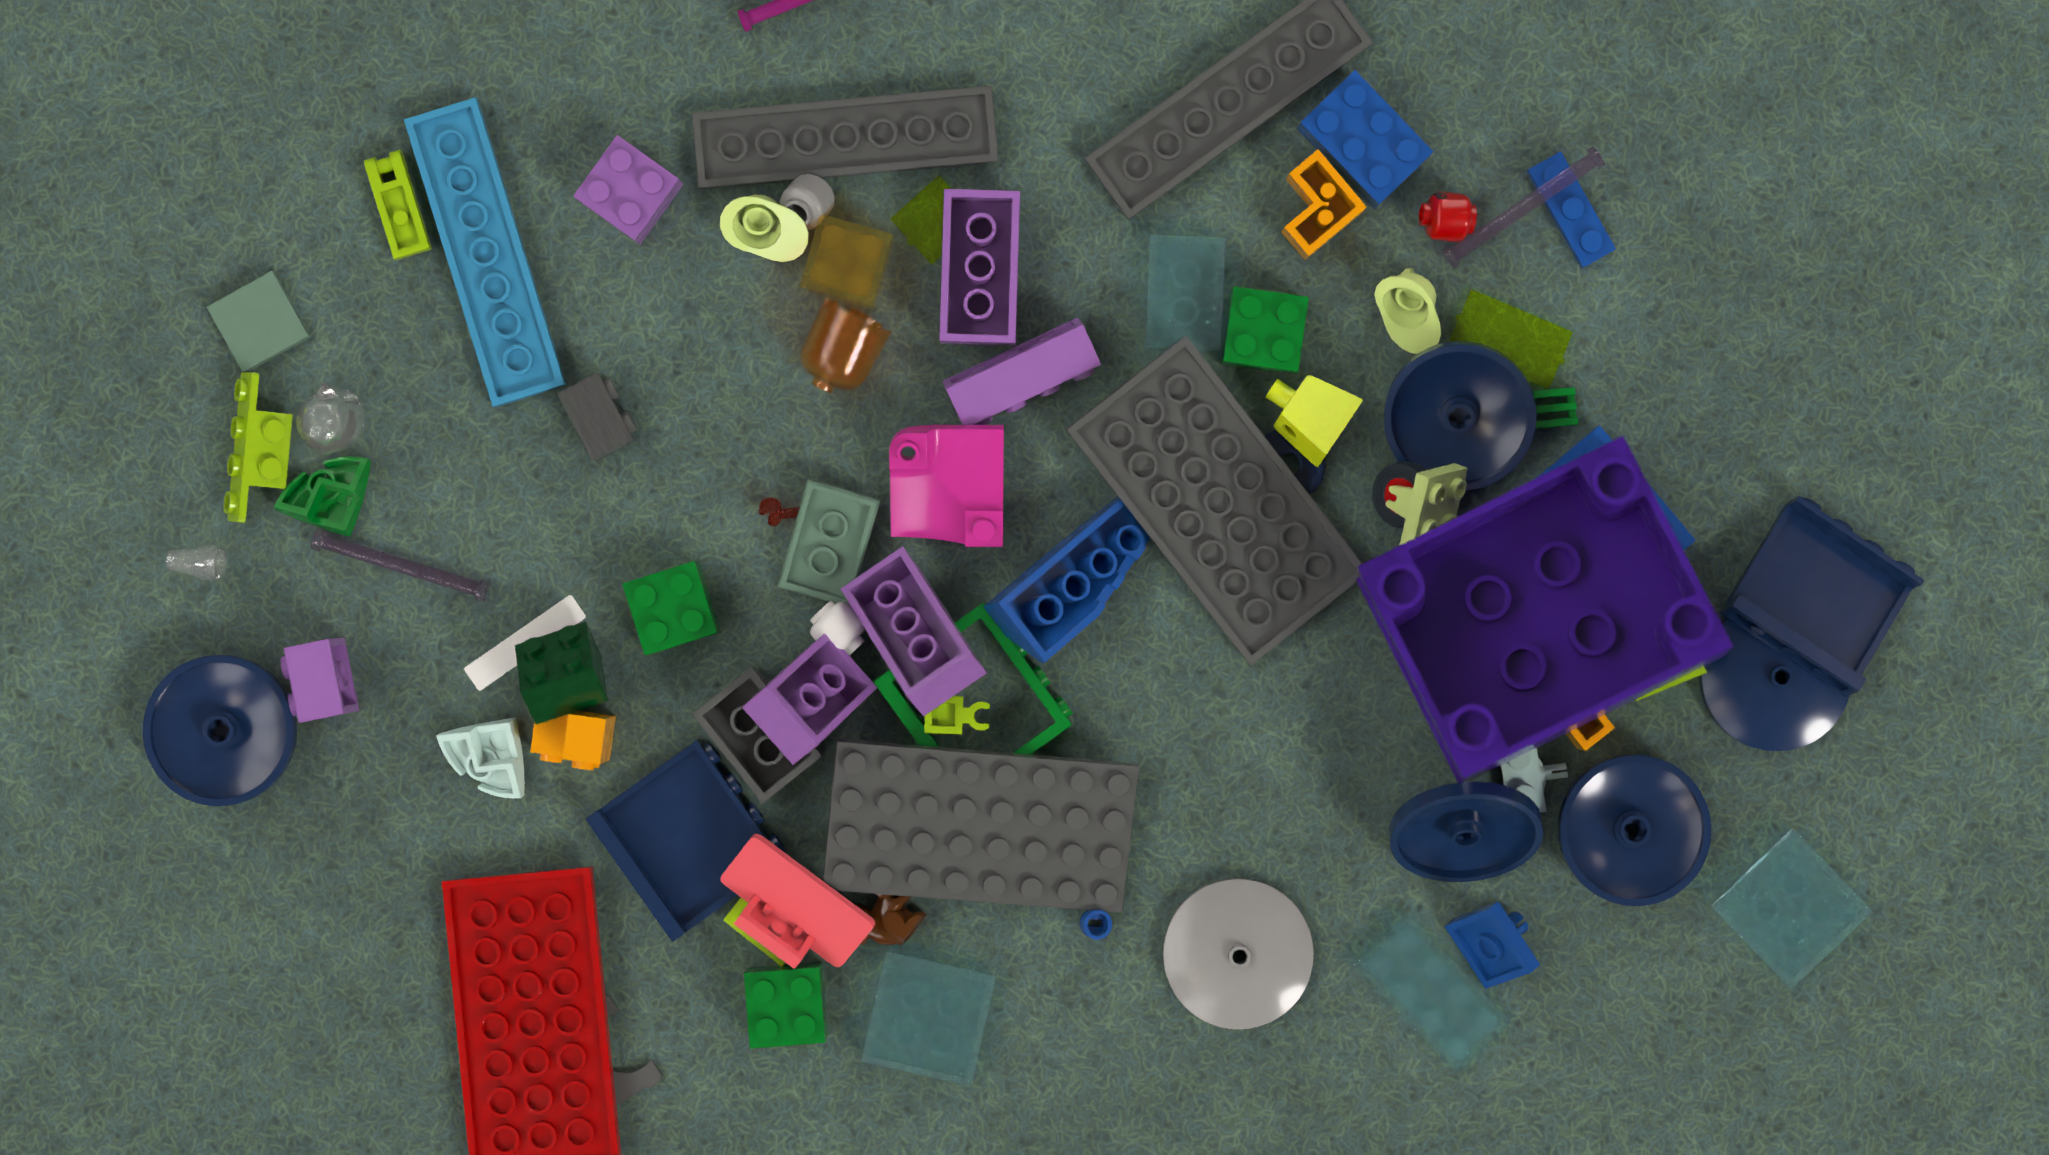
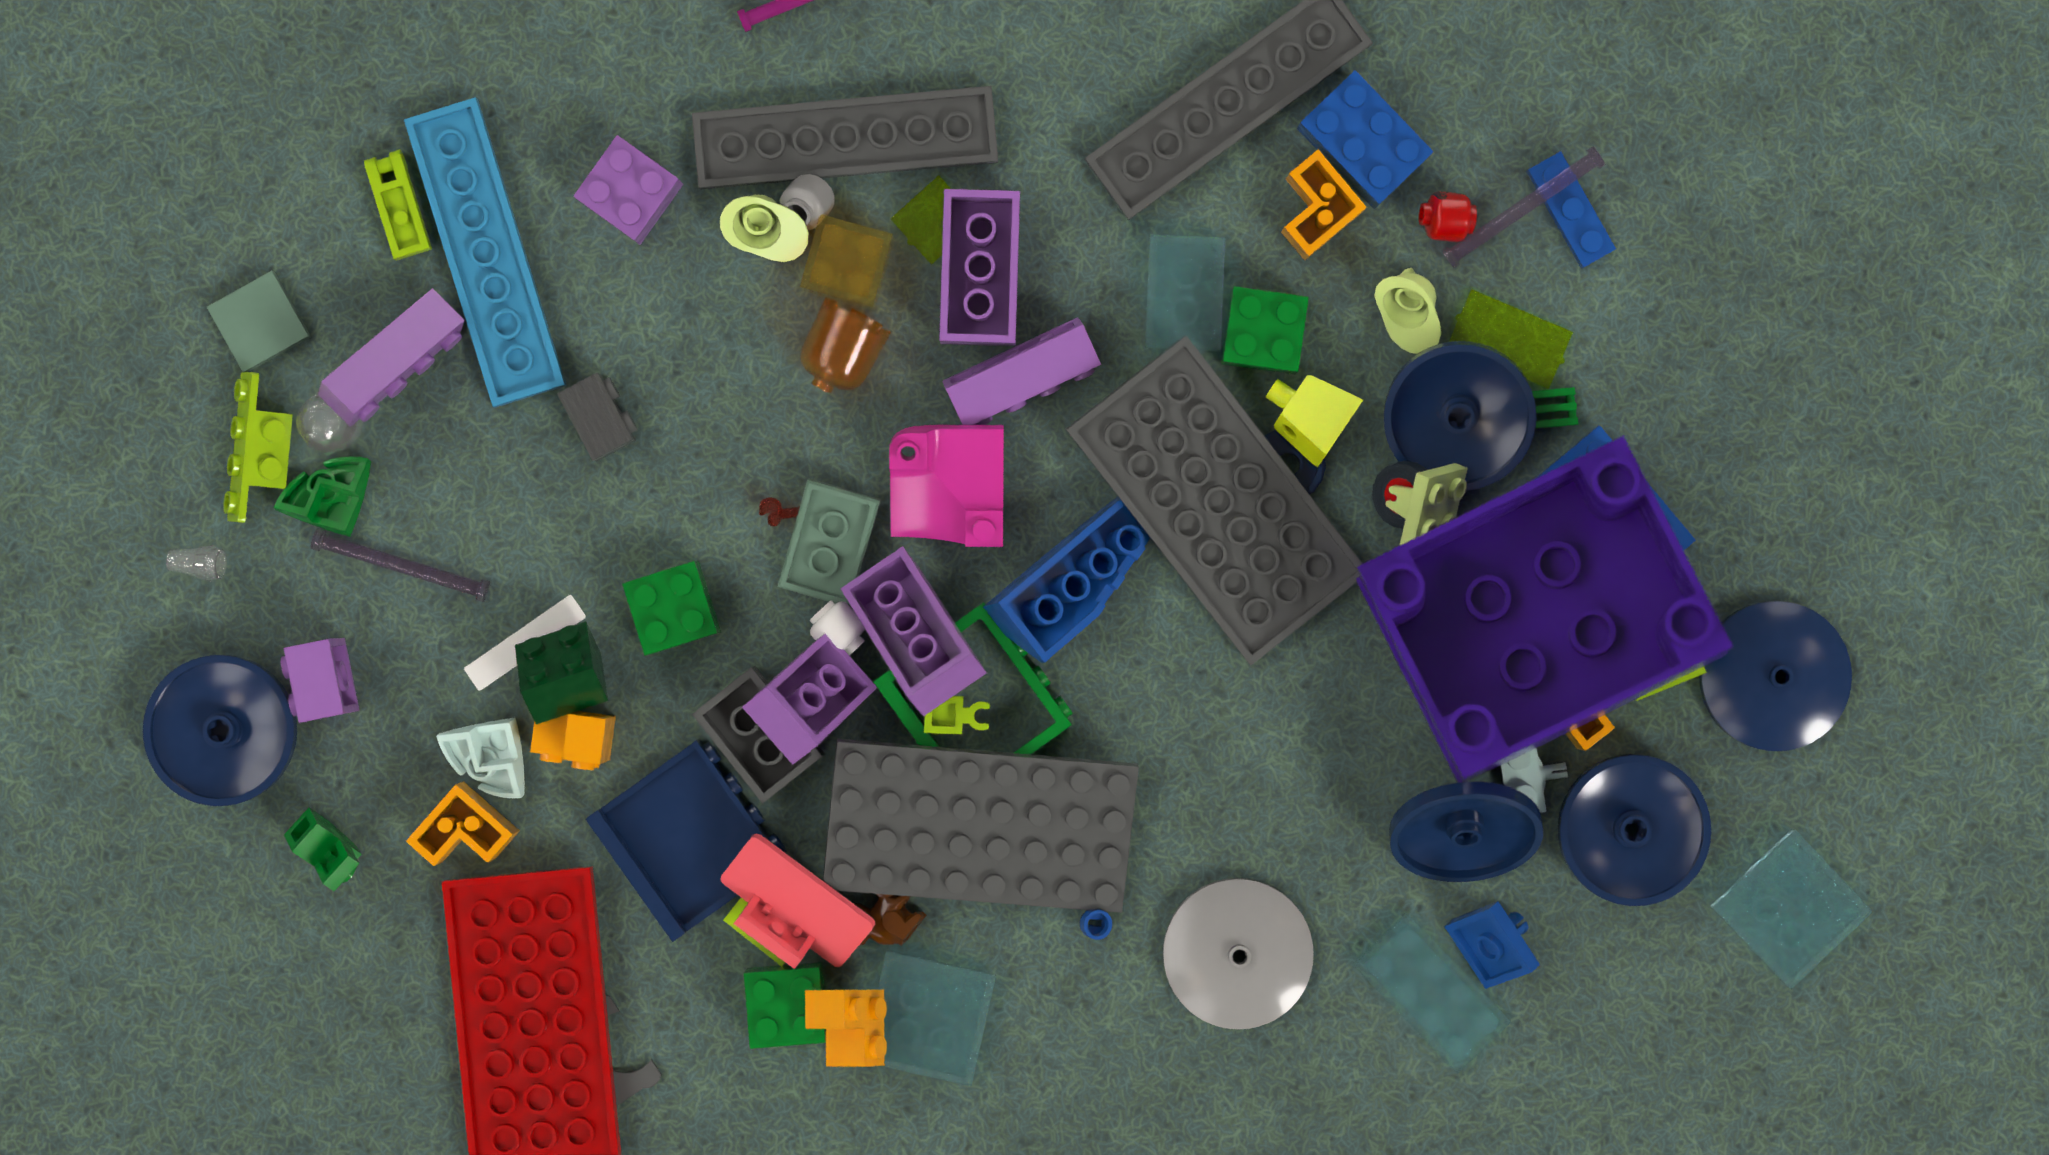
(324, 848): none -> green brick
(391, 358): none -> medium lavender brick
(465, 818): none -> light orange brick
(851, 1023): none -> light orange brick
(1820, 595): dark blue panel -> none

